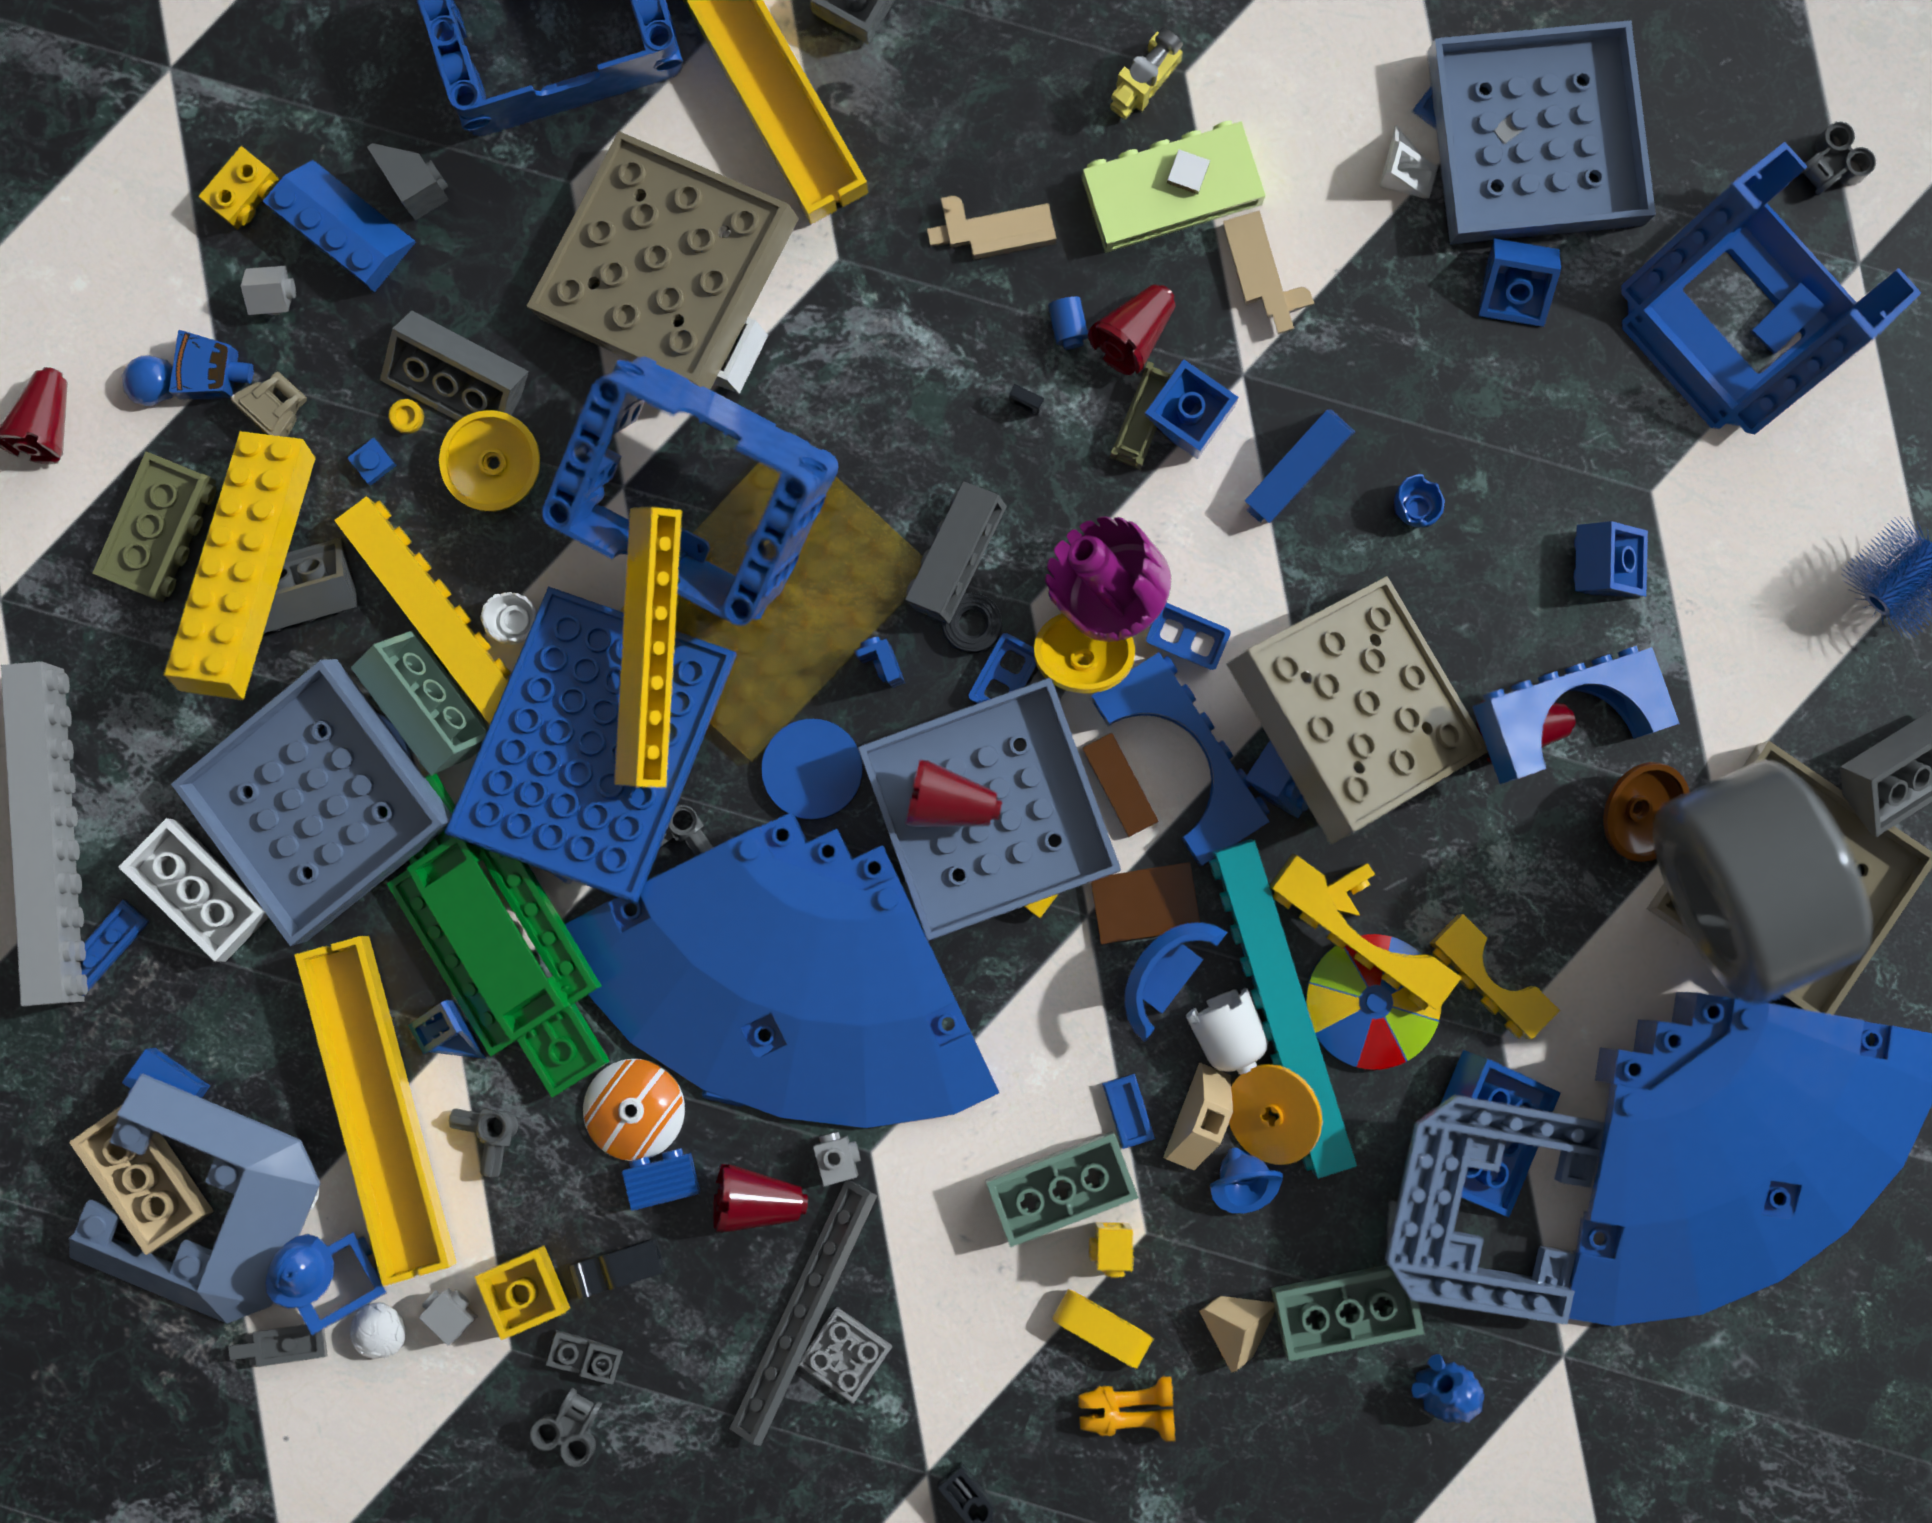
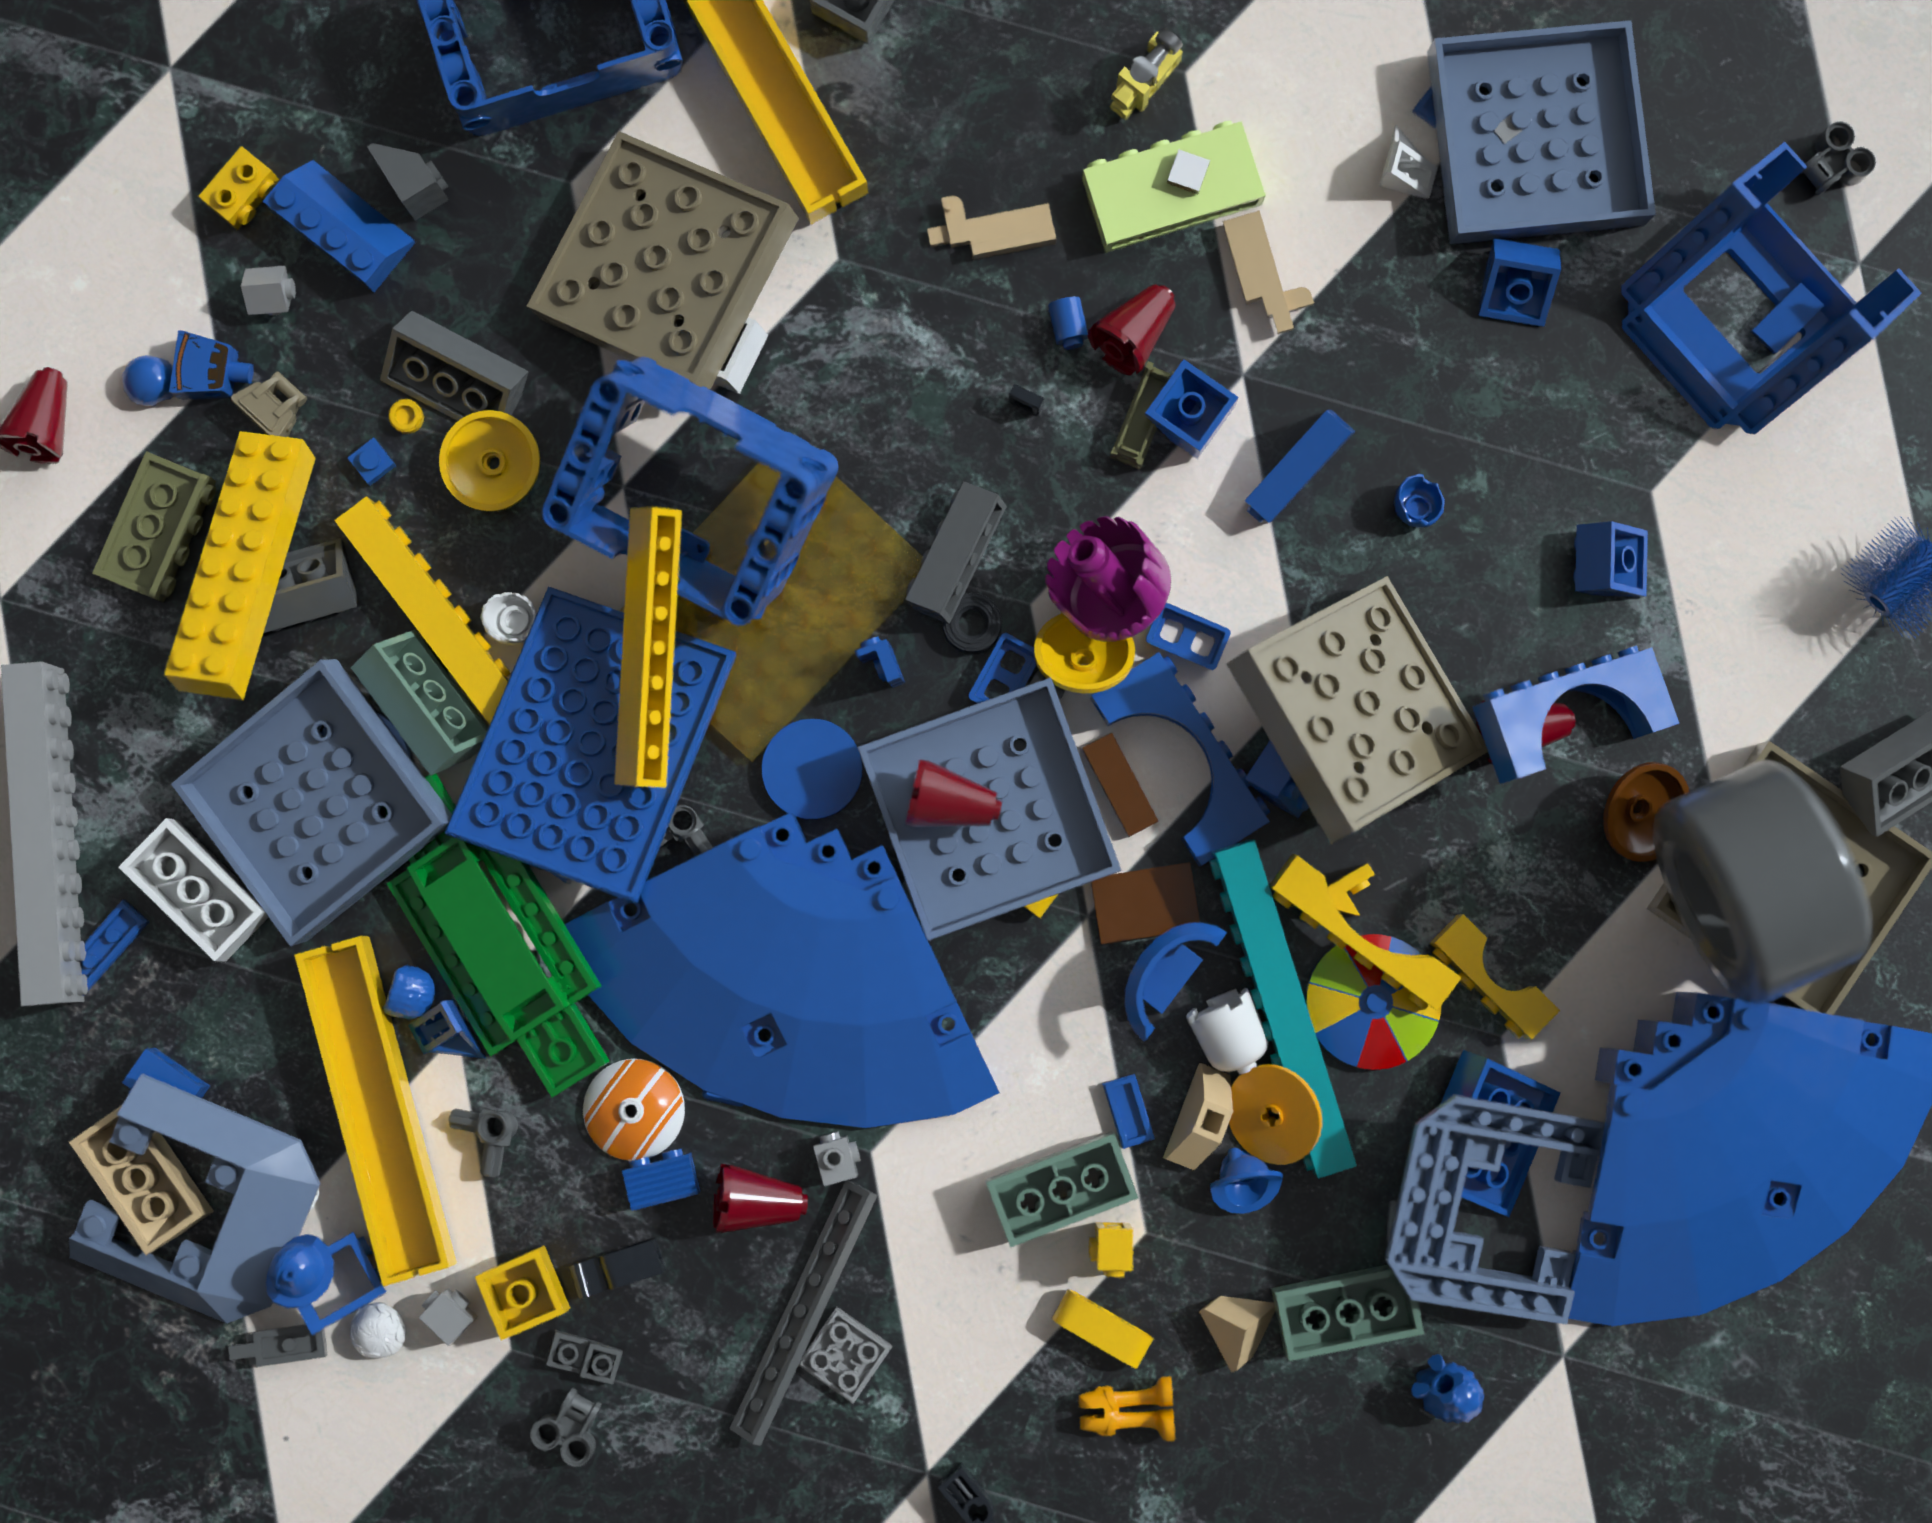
(410, 993): none -> blue hair

